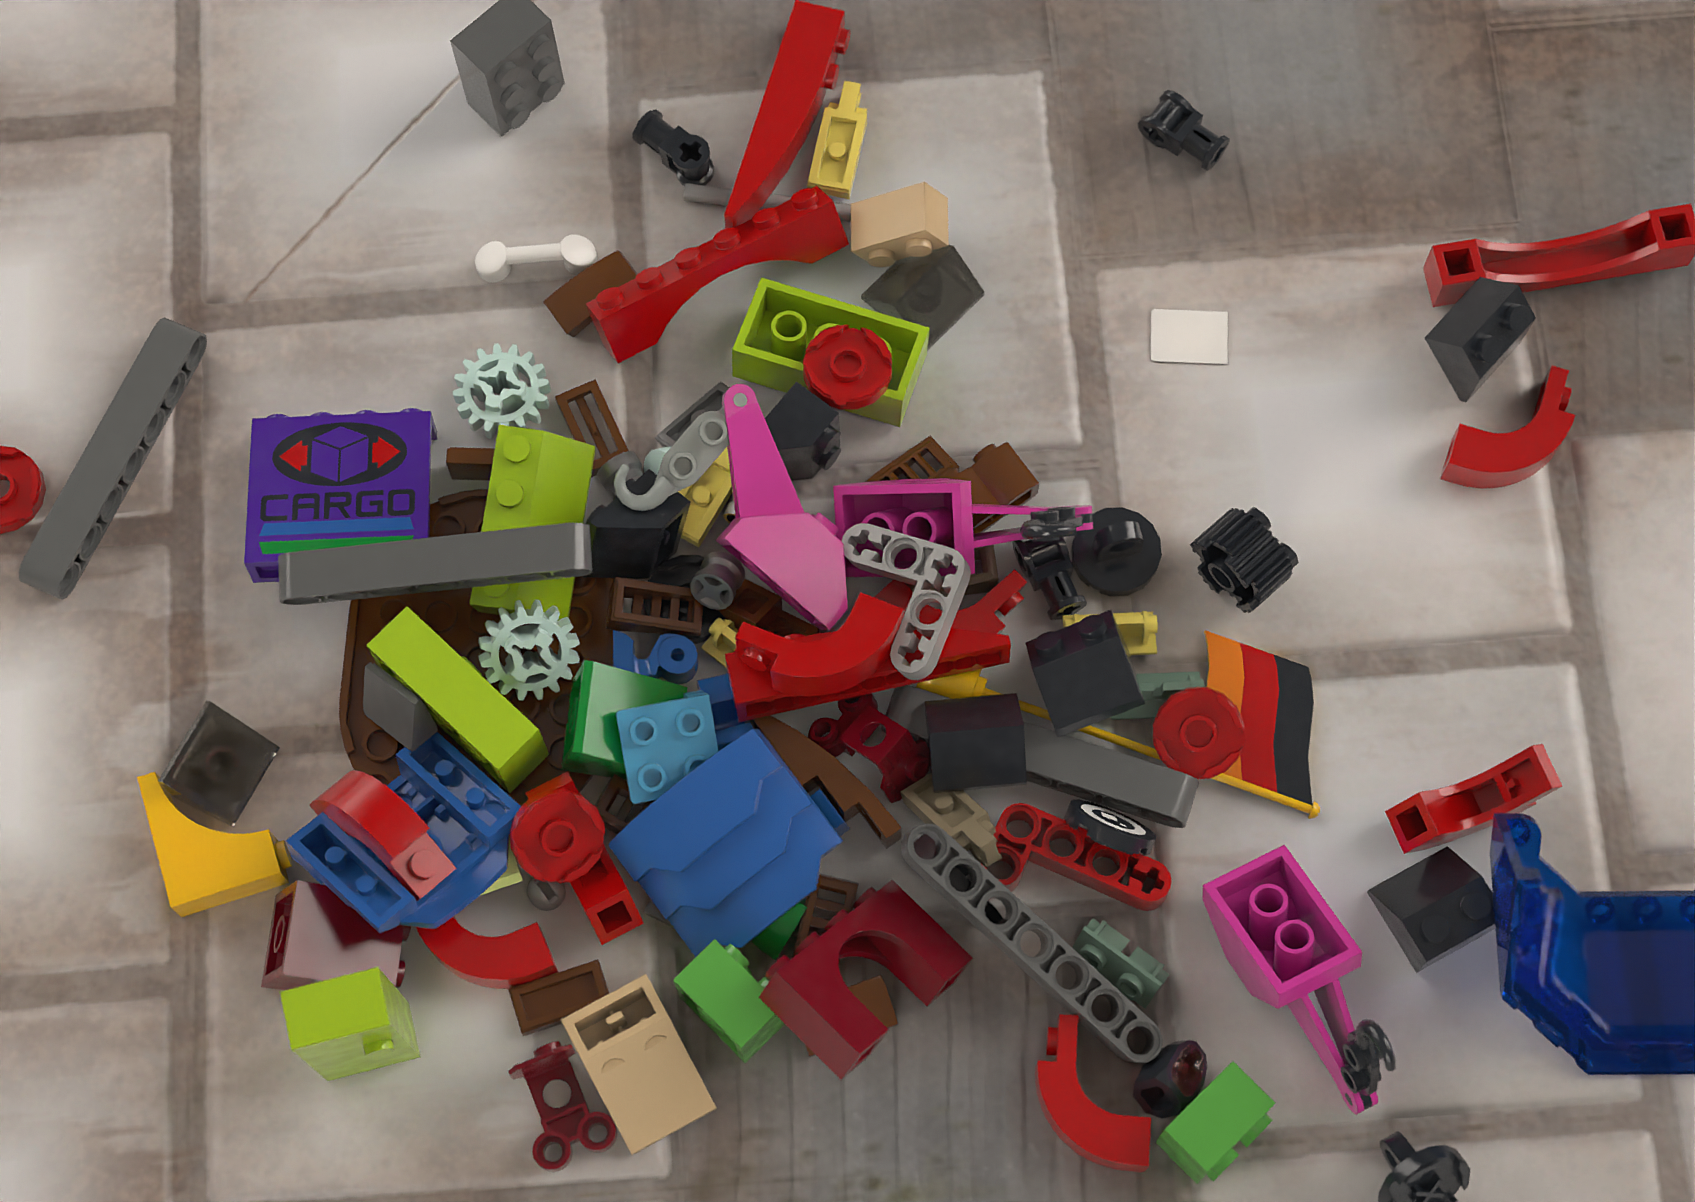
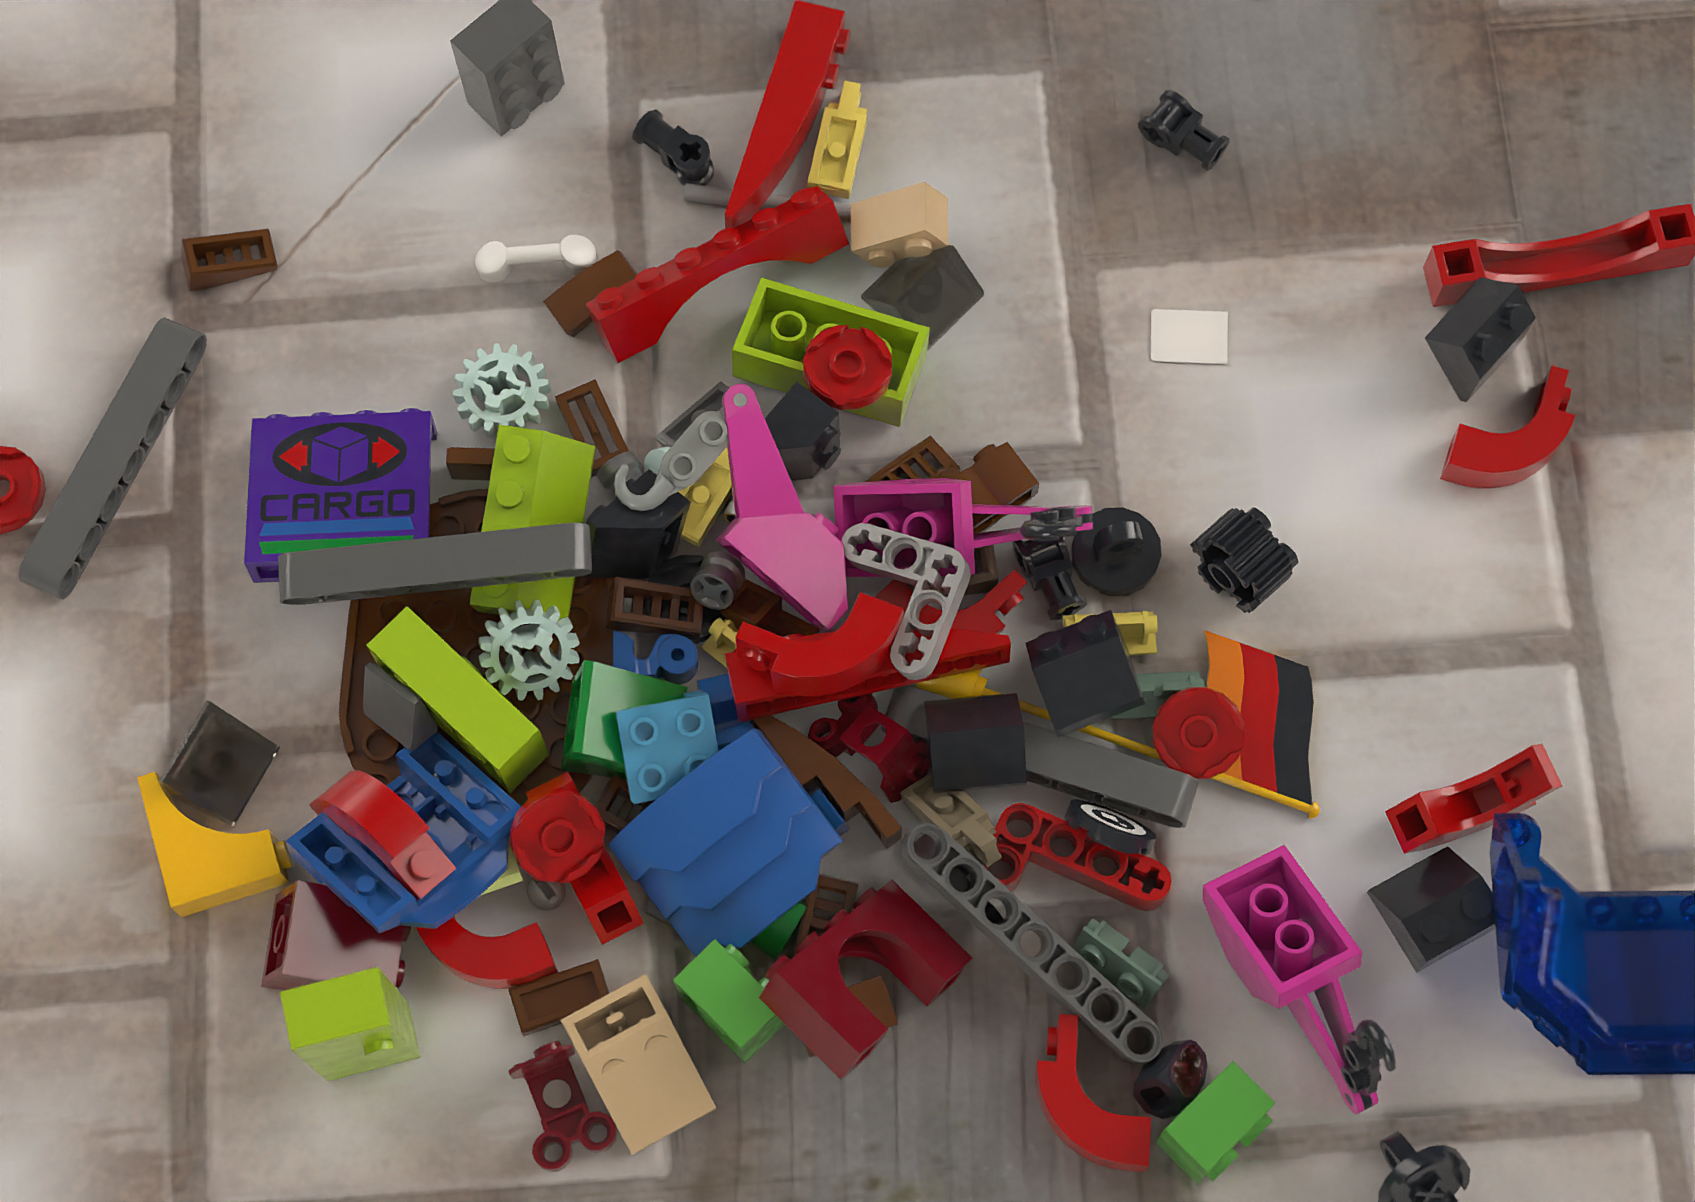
(218, 274): none -> reddish brown slope

